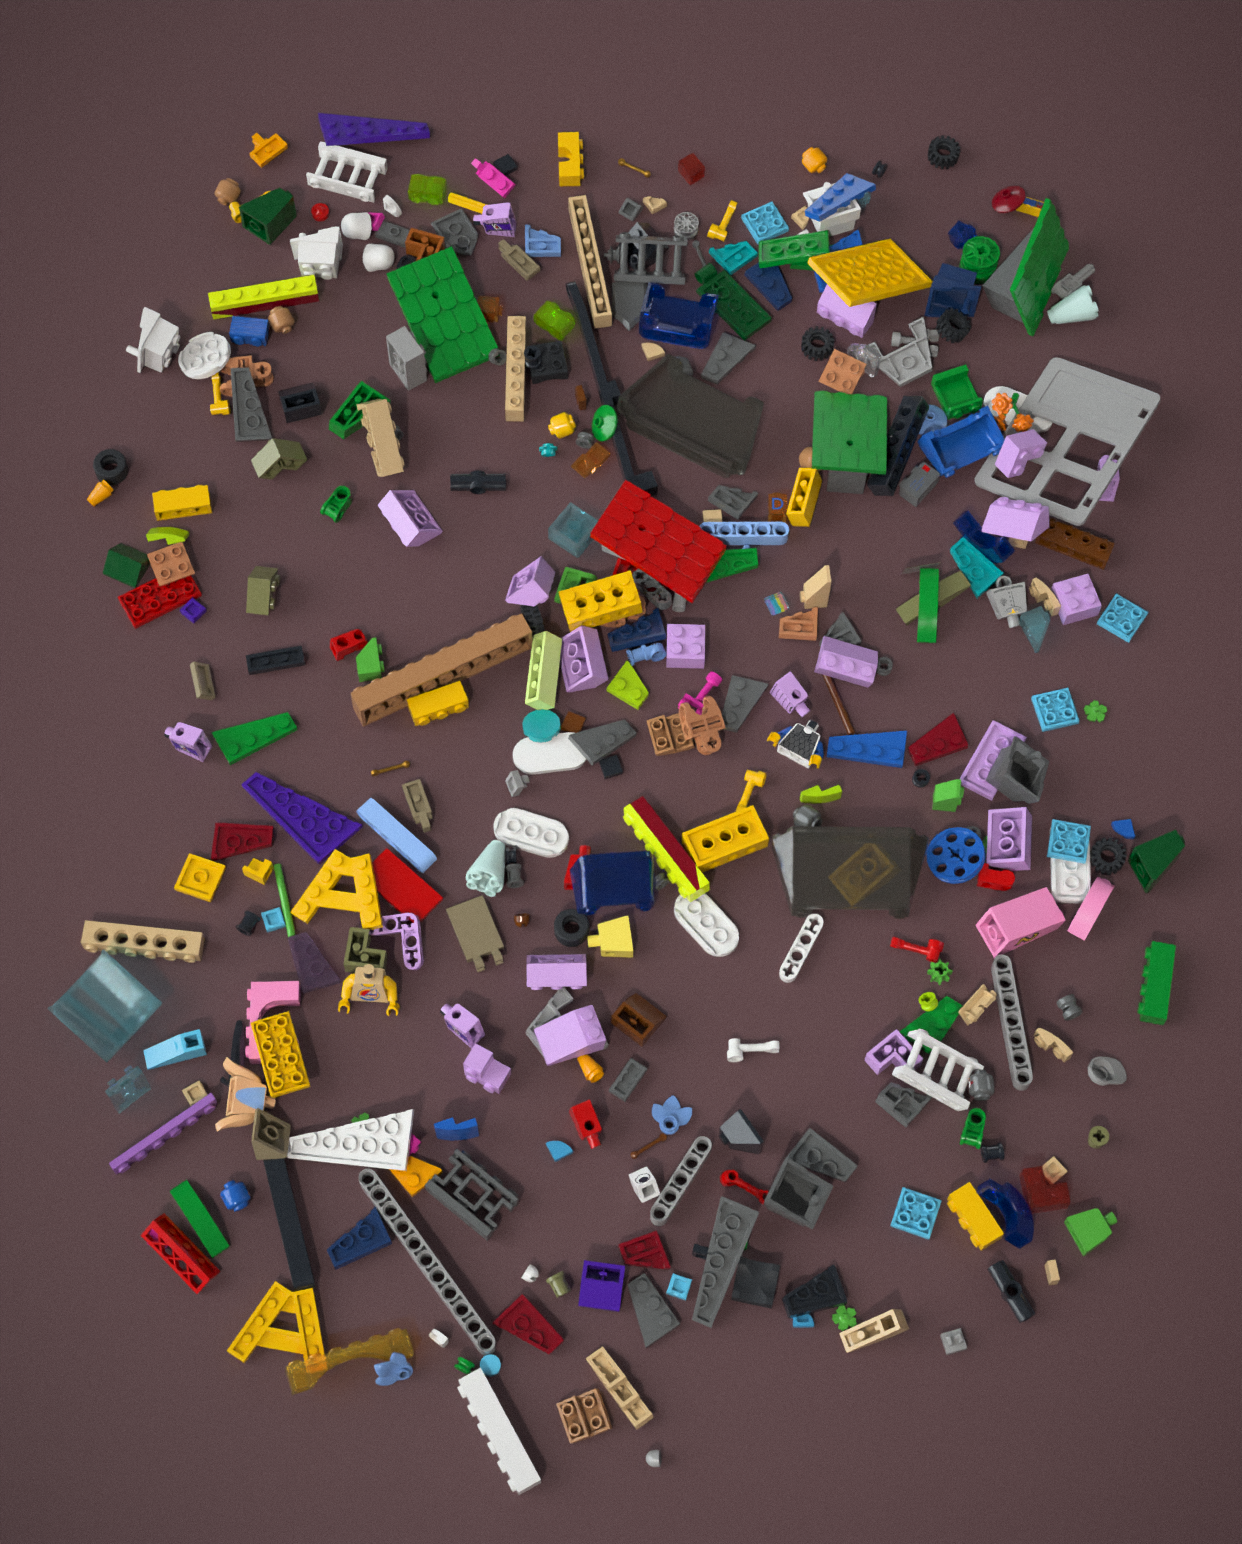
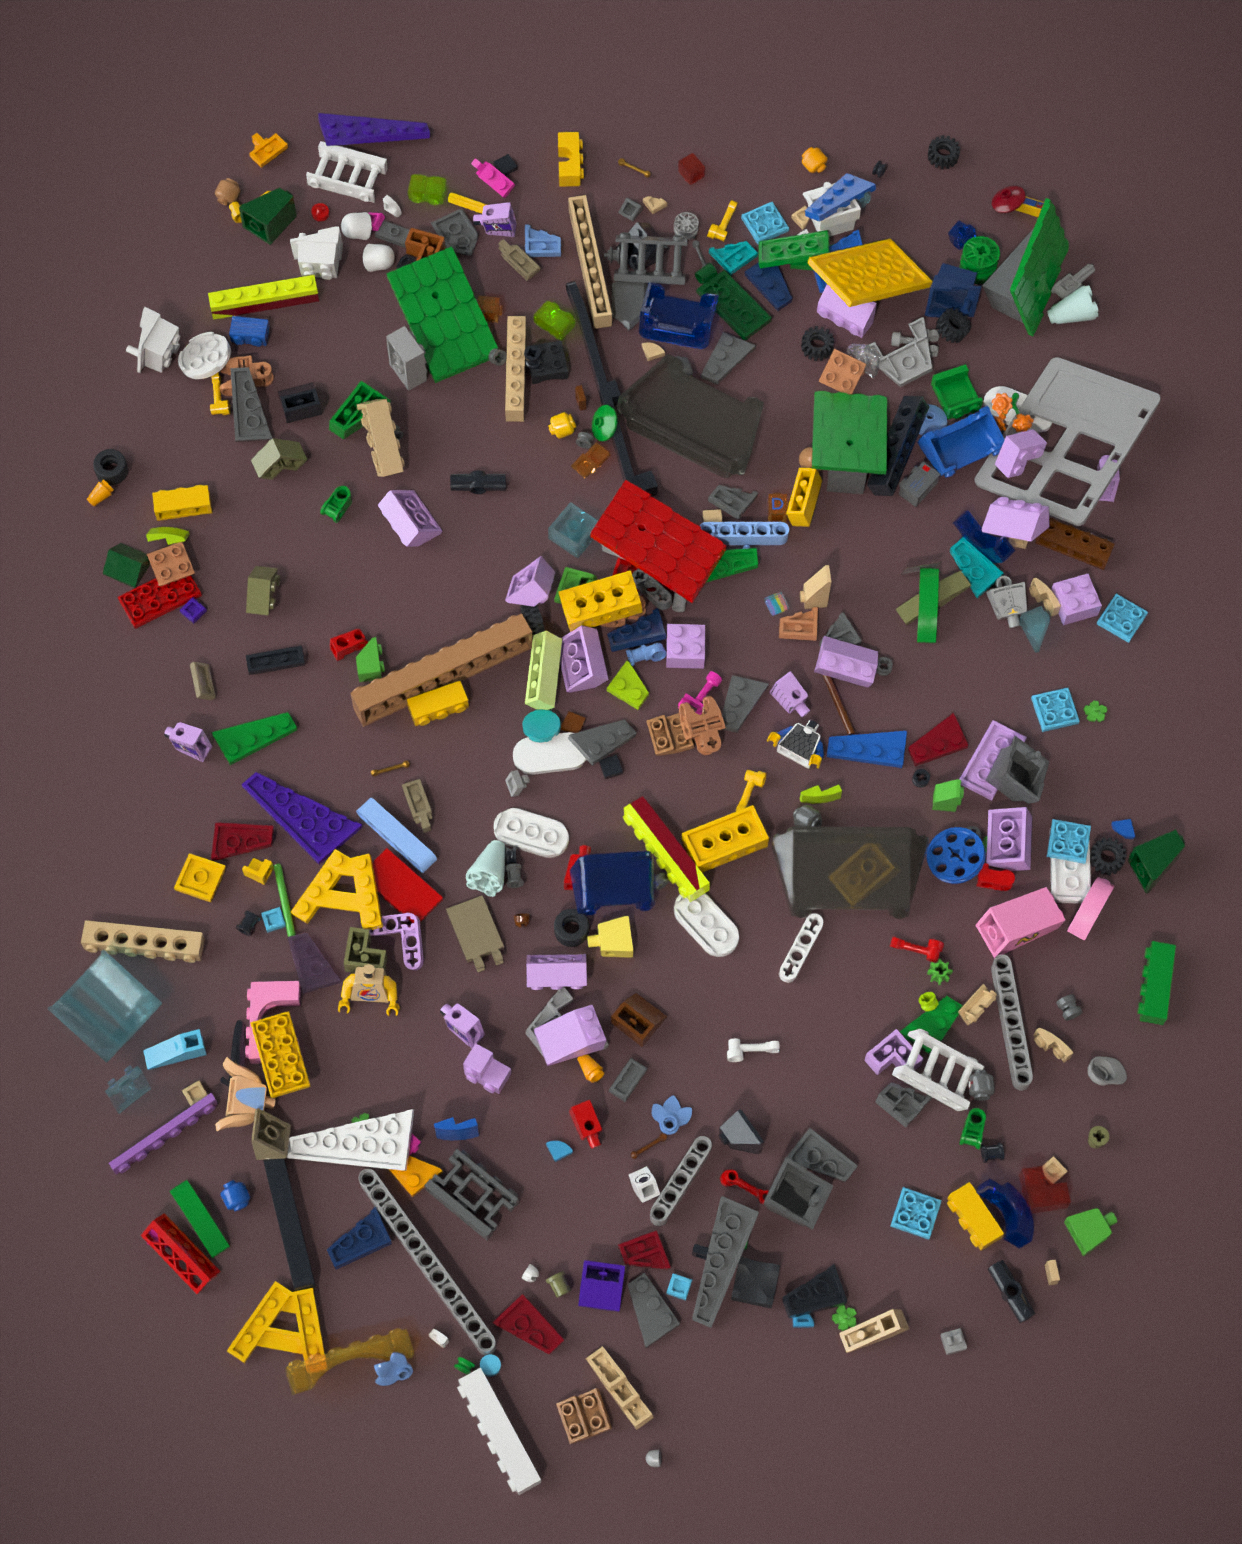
(281, 320): medium nougat head -> none
(548, 450): teal plate -> none

